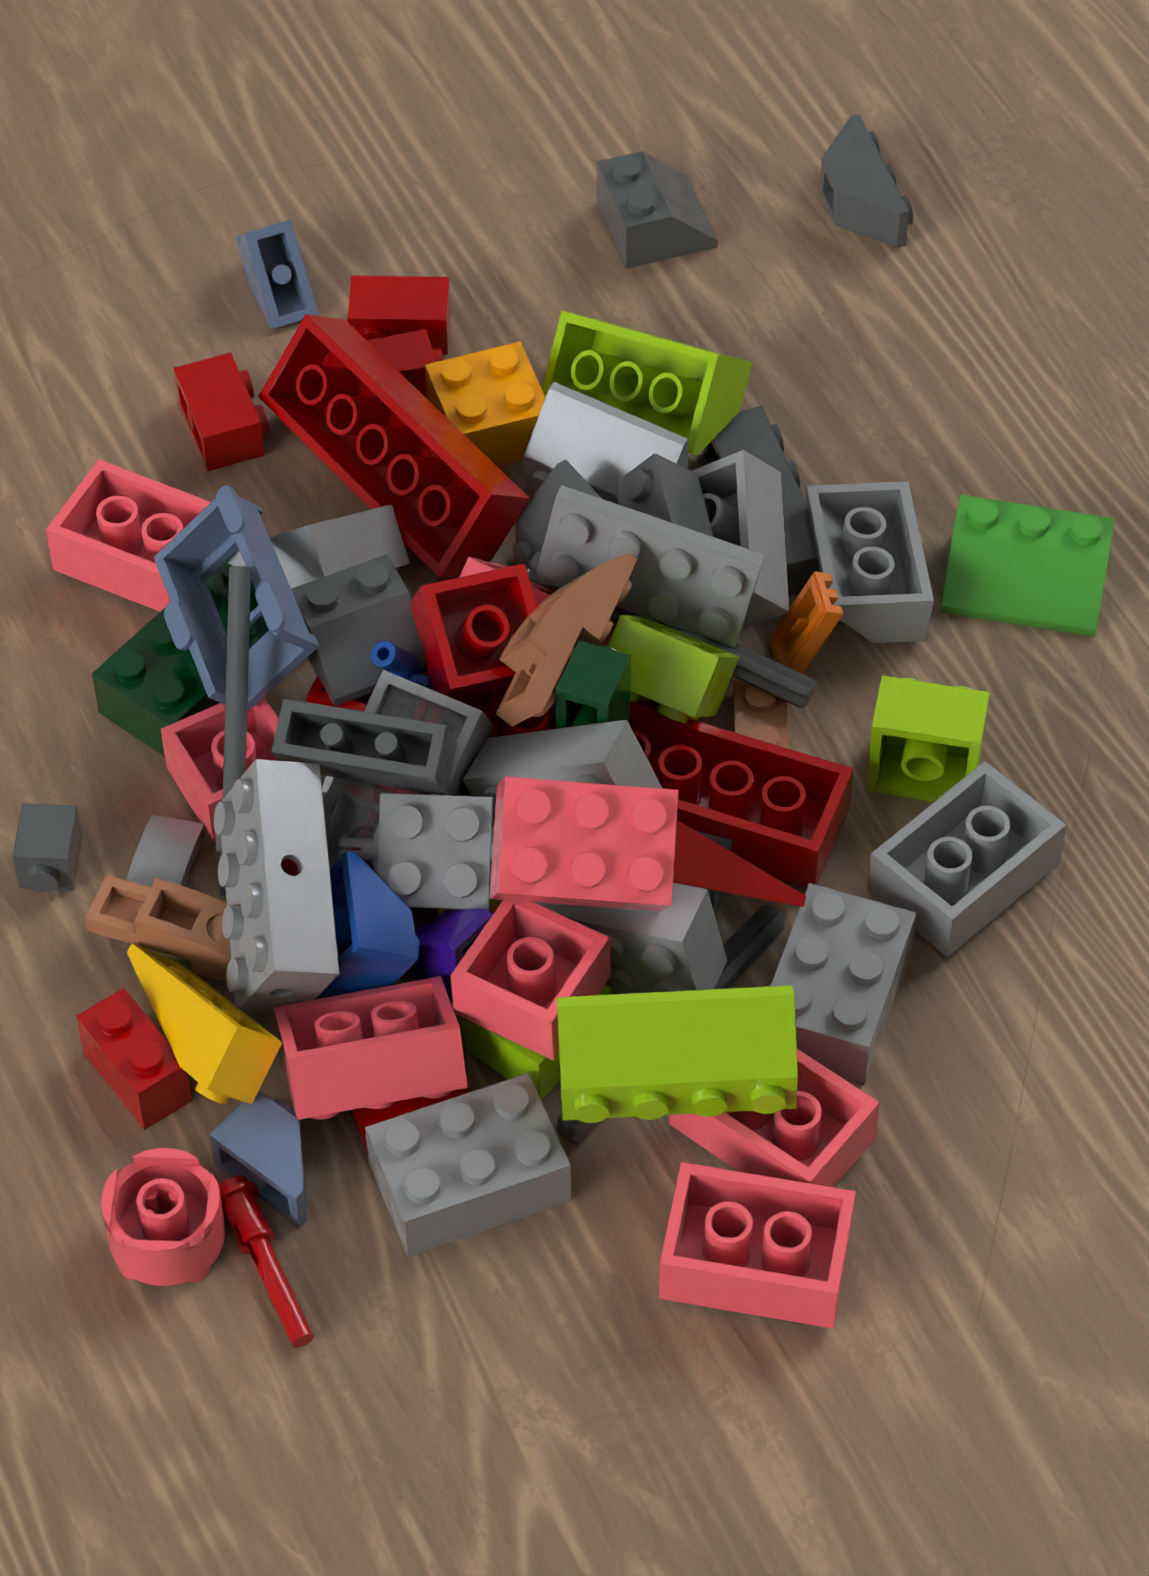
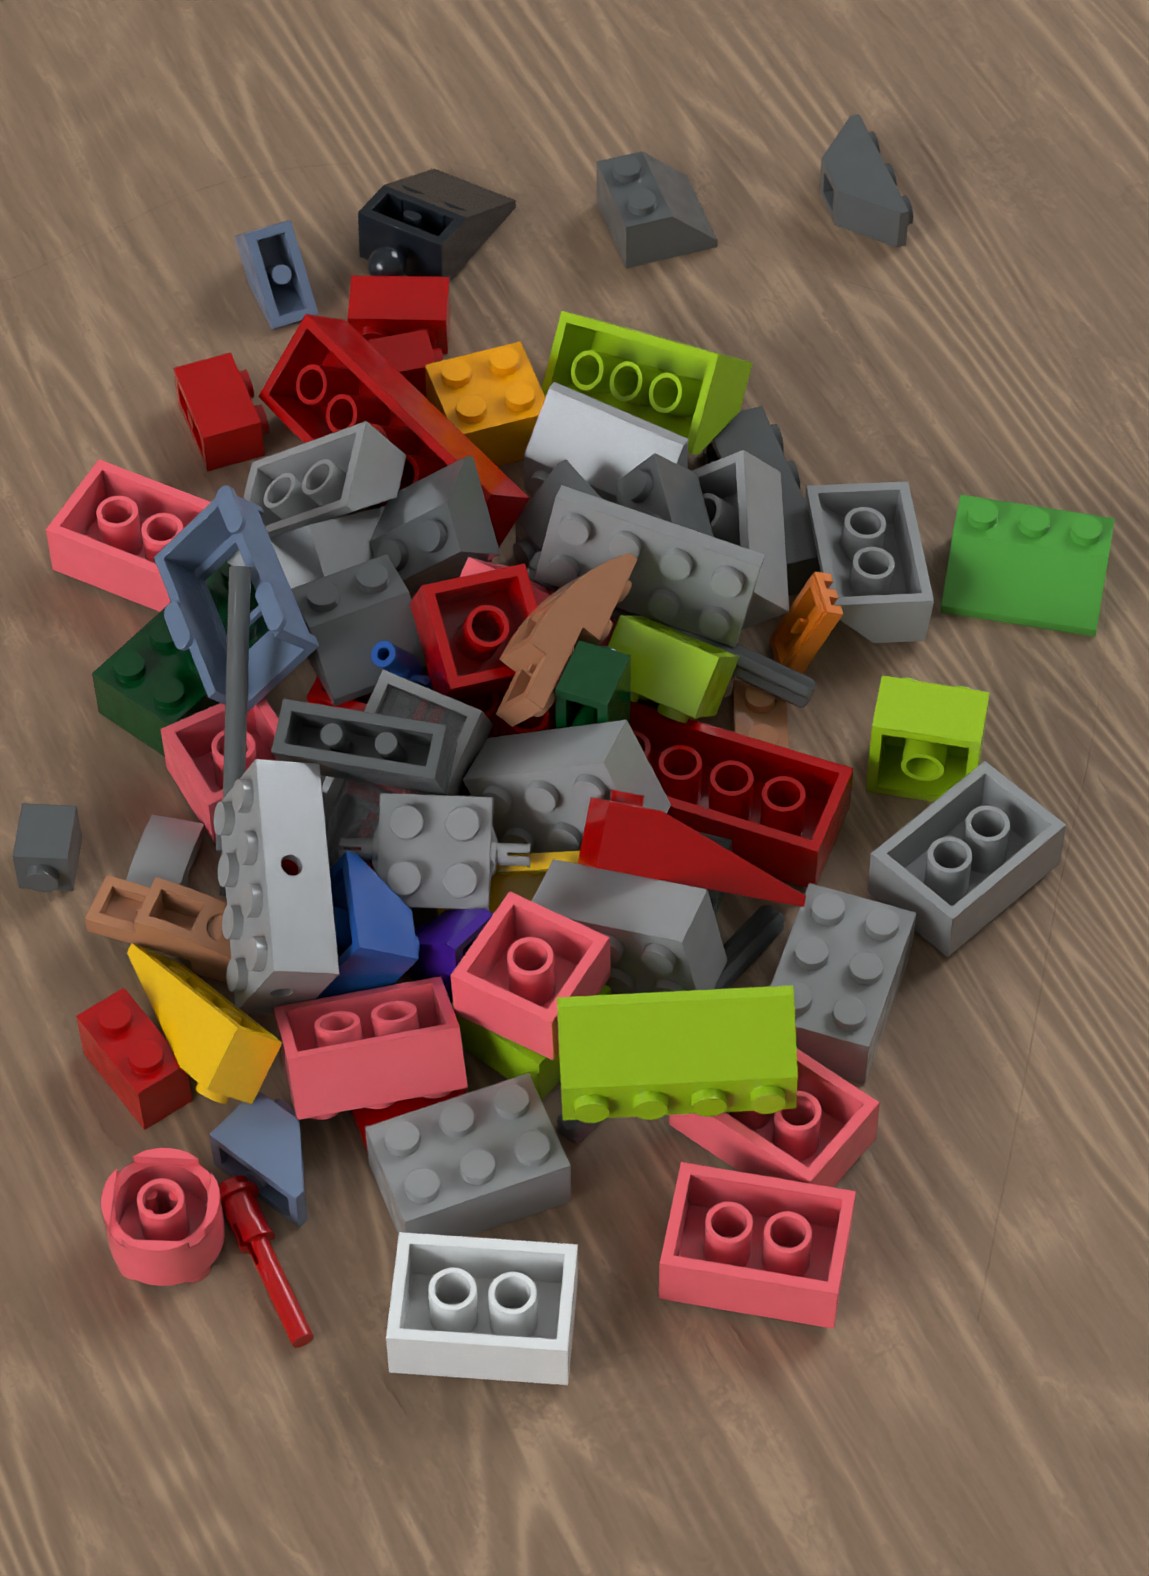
(325, 478): none -> light grey slope
(428, 224): none -> black slope
(436, 526): none -> dark grey slope
(482, 1308): none -> white brick
(584, 844): coral brick -> none

